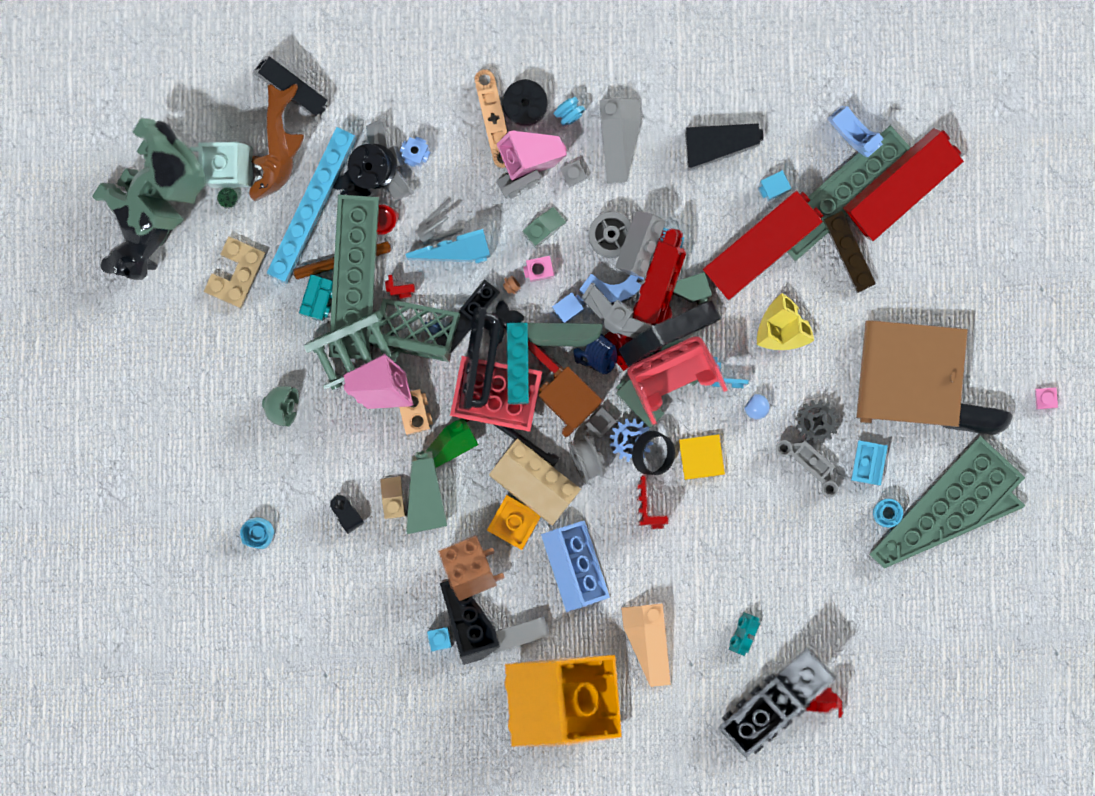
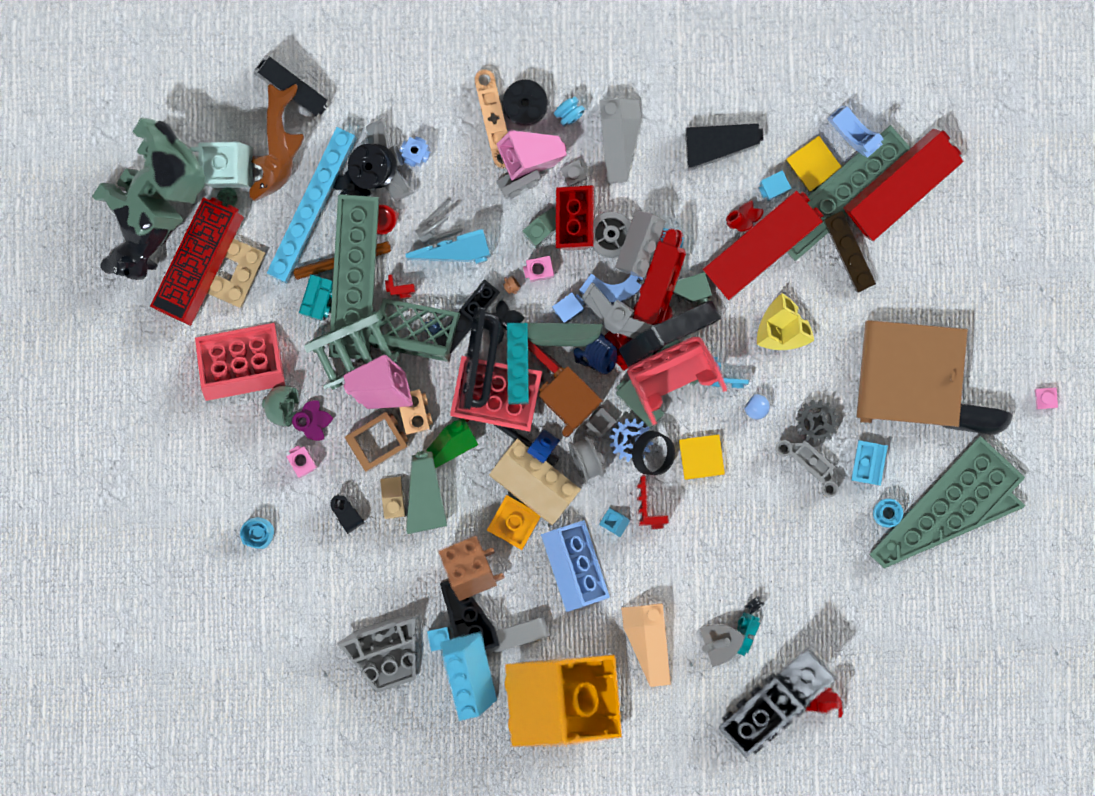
(197, 260): none -> red brick
(239, 361): none -> coral slope
(309, 465): none -> bright pink brick
(315, 420): none -> magenta plate
(384, 652): none -> light grey wedge
(401, 437): none -> medium nougat window
(468, 675): none -> medium azure slope
(543, 446): none -> blue plate
(574, 217): none -> red slope
(614, 522): none -> medium azure slope
(721, 642): none -> light grey shield
(744, 217): none -> red plate
(754, 605): none -> black bush
(813, 163): none -> yellow tile

